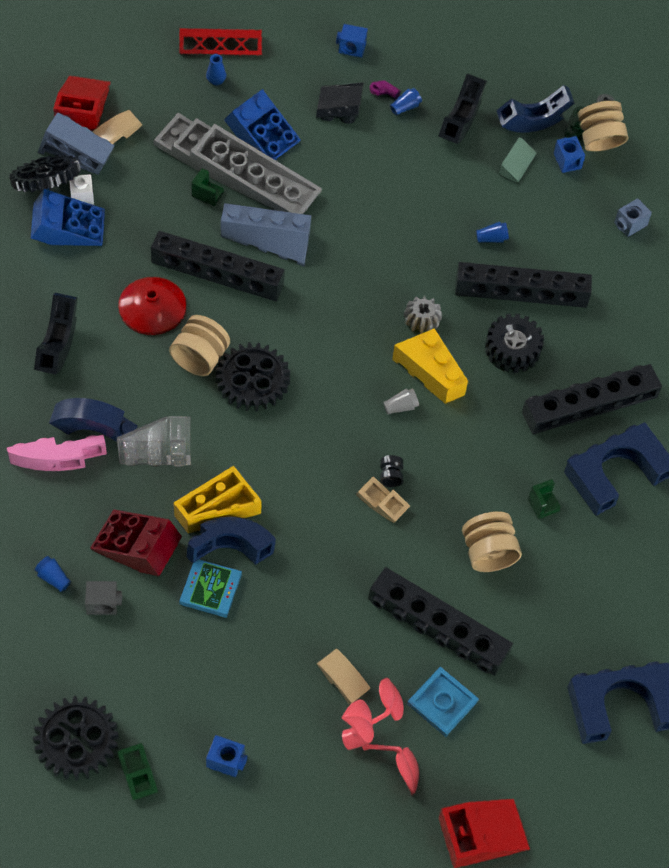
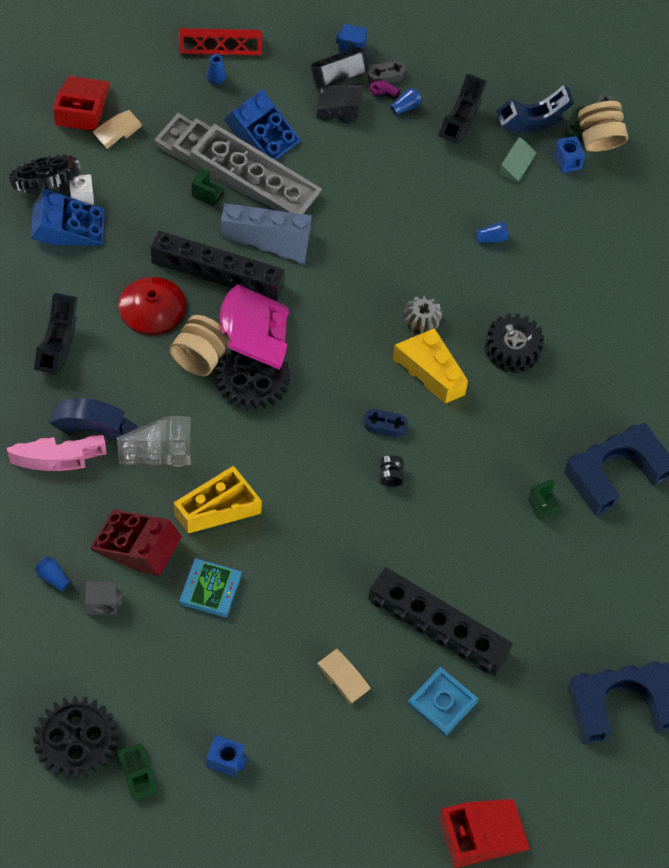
(70, 138): sand blue wedge -> none
(232, 533): dark blue arch -> none
(255, 325): none -> dark pink slope
(339, 67): none -> black beam
(362, 733): coral plant -> none
(384, 502): tan slope -> none
(385, 423): none -> dark blue beam
(387, 72): none -> dark grey beam
(401, 402): light grey cone -> none
(491, 541): tan wheel -> none
(523, 284): black brick -> none
(540, 419): black brick -> none
(632, 217): sand blue brick -> none

